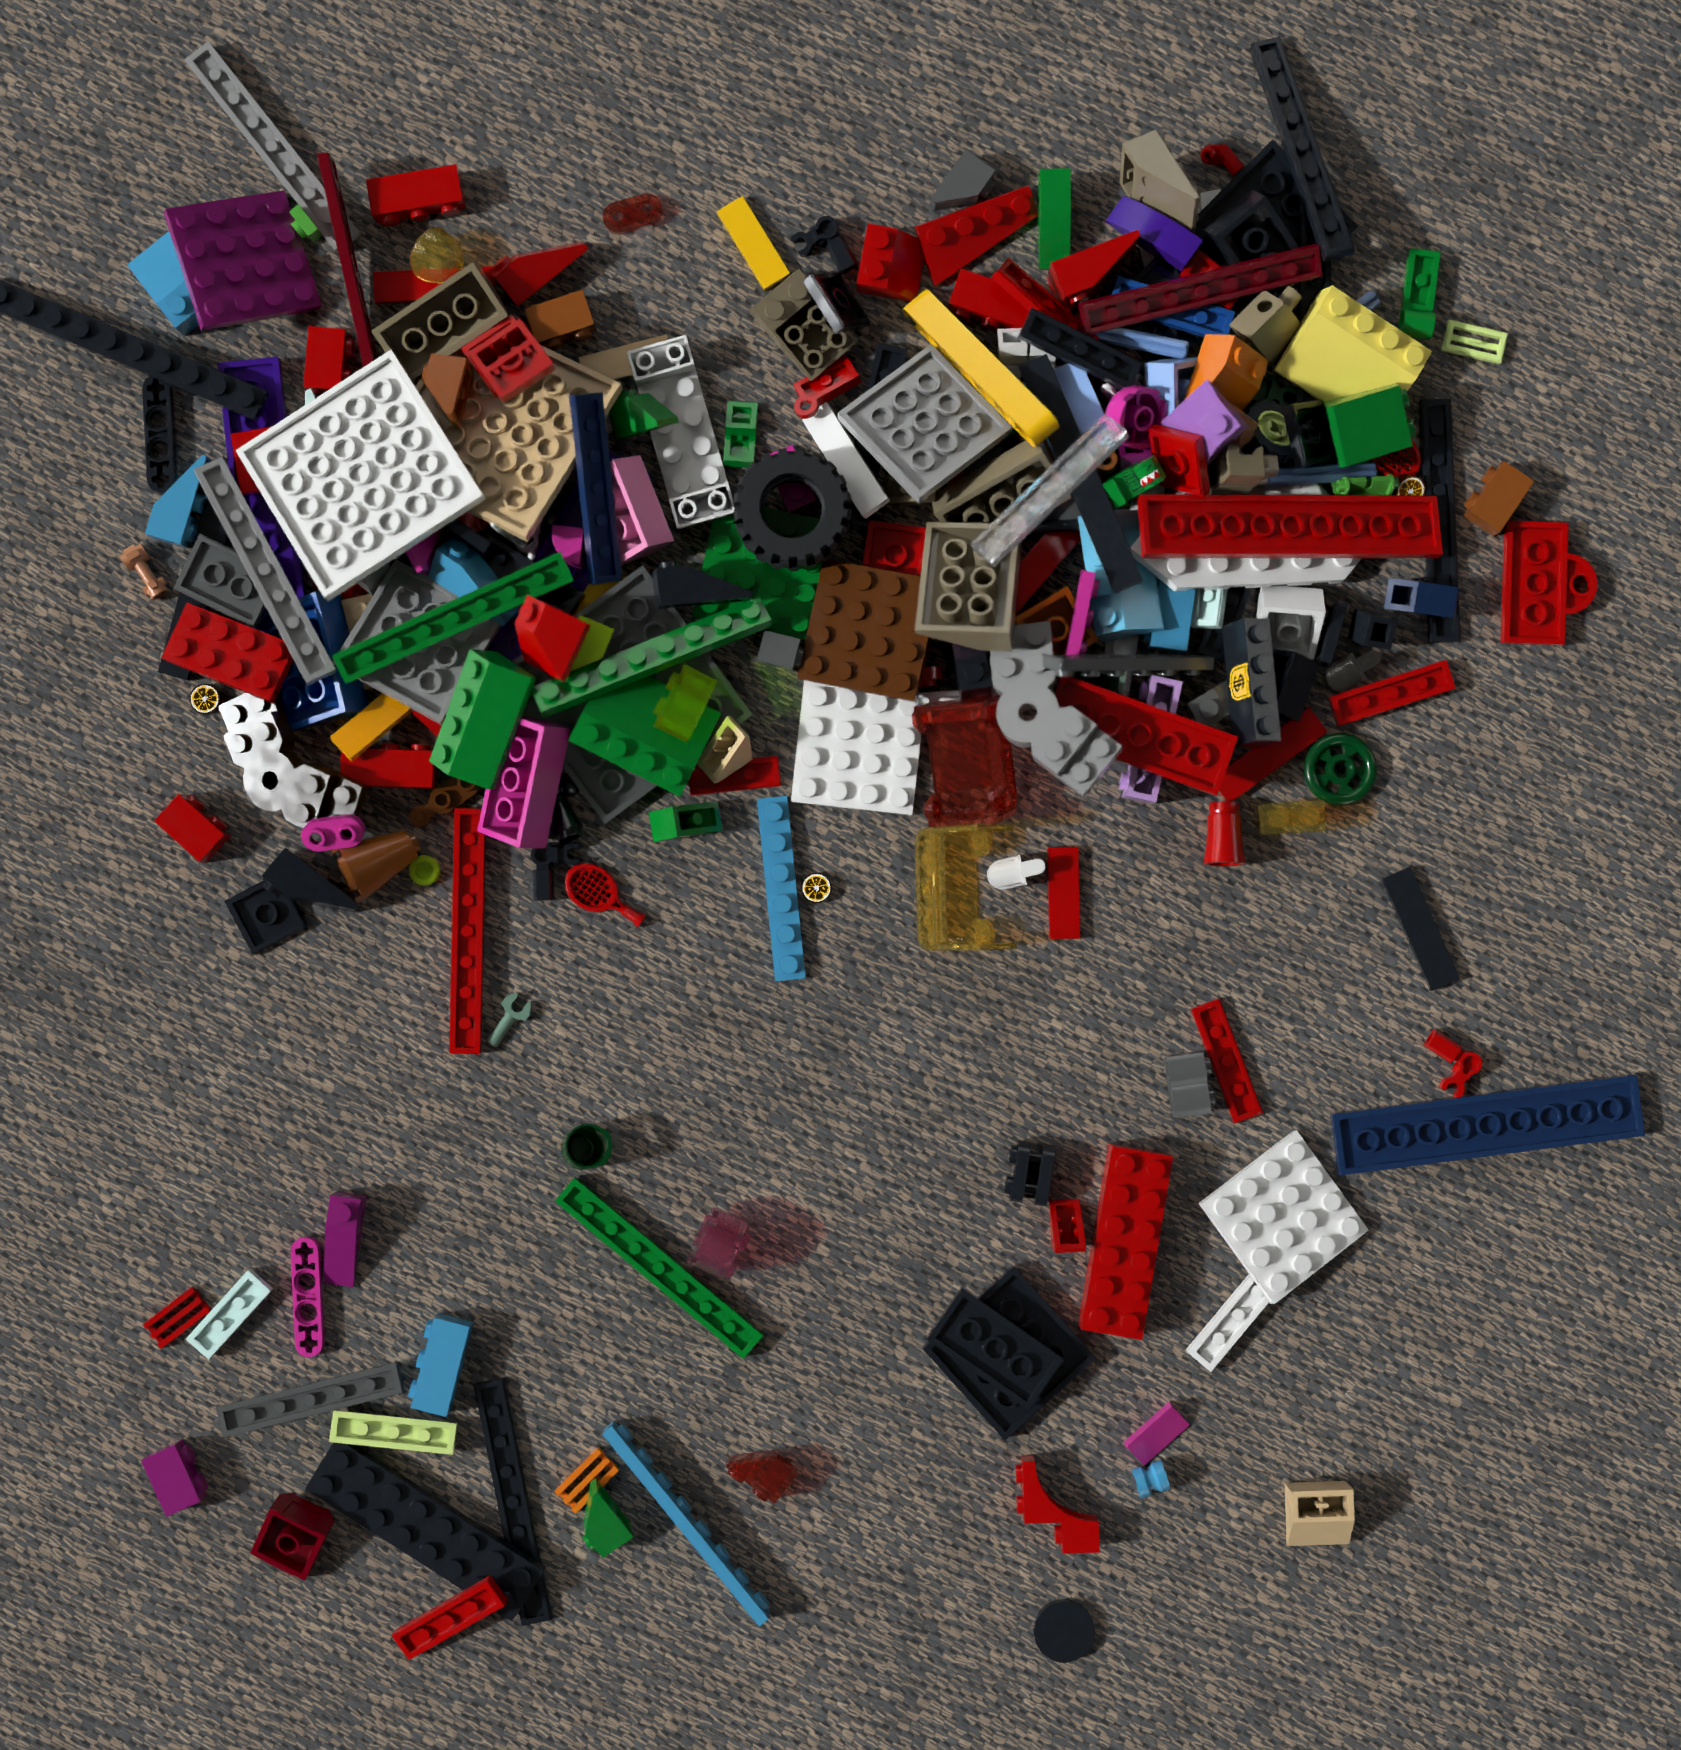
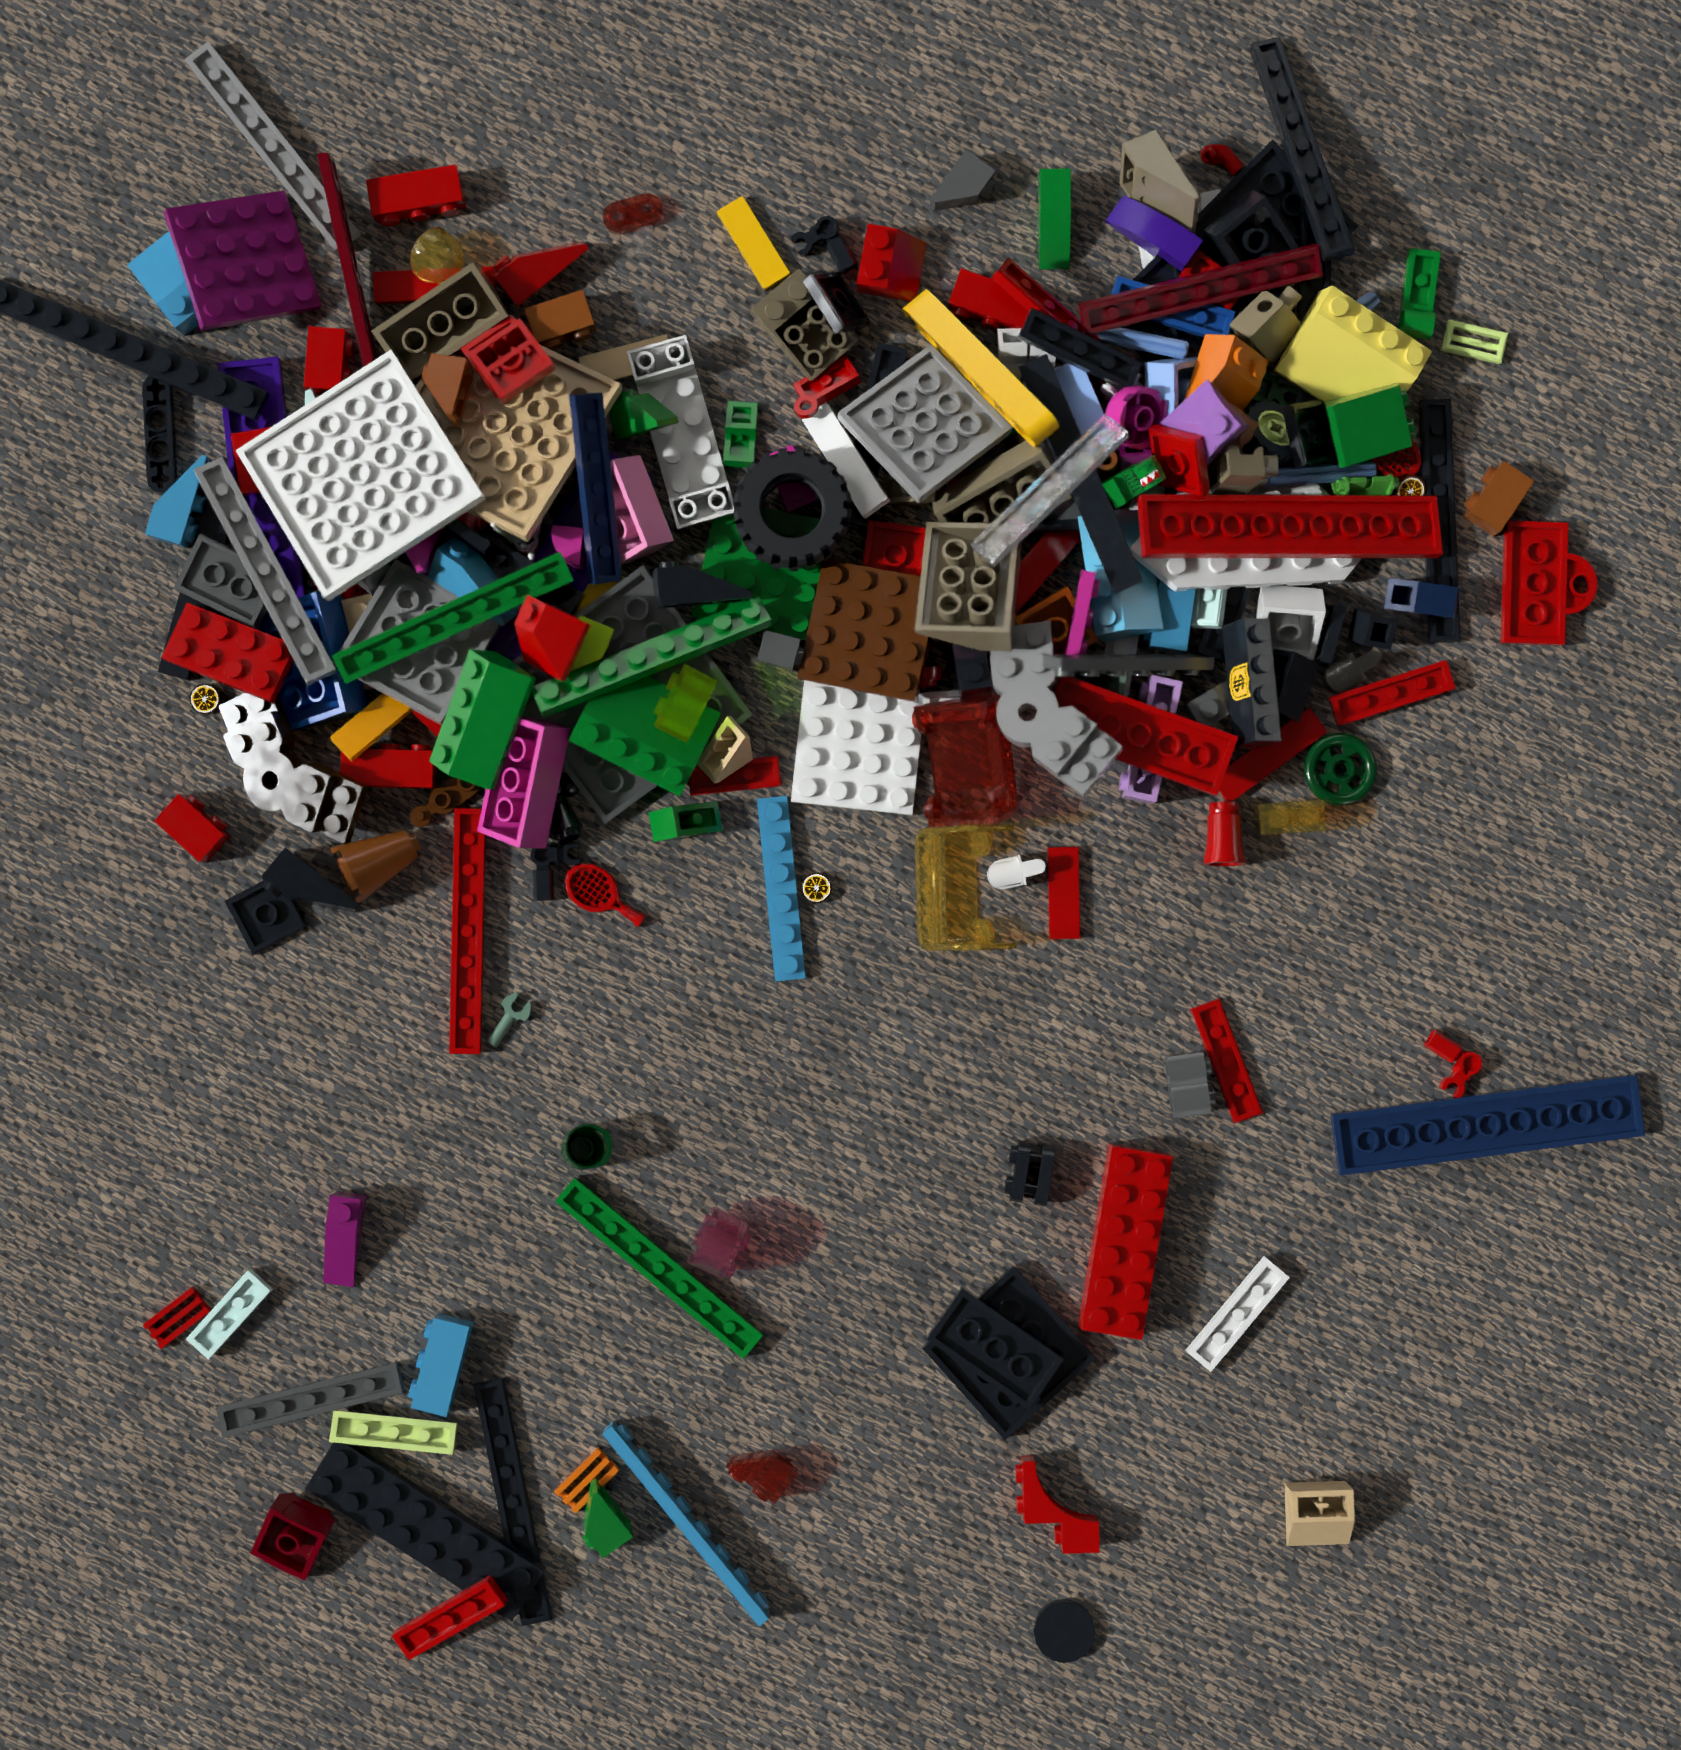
(136, 558): nougat bar -> none
(175, 1477): magenta brick -> none
(303, 224): bright green plate -> none
(312, 1296): dark pink beam -> none
(331, 832): dark pink plate -> none
(425, 870): lime tile -> none
(967, 233): red wing -> none
(1066, 1226): red slope -> none
(1083, 273): red slope -> none
(1150, 1479): dark azure wheel -> none
(1156, 1433): dark pink slope -> none
(1283, 1217): white plate -> none
(1420, 928): black tile -> none

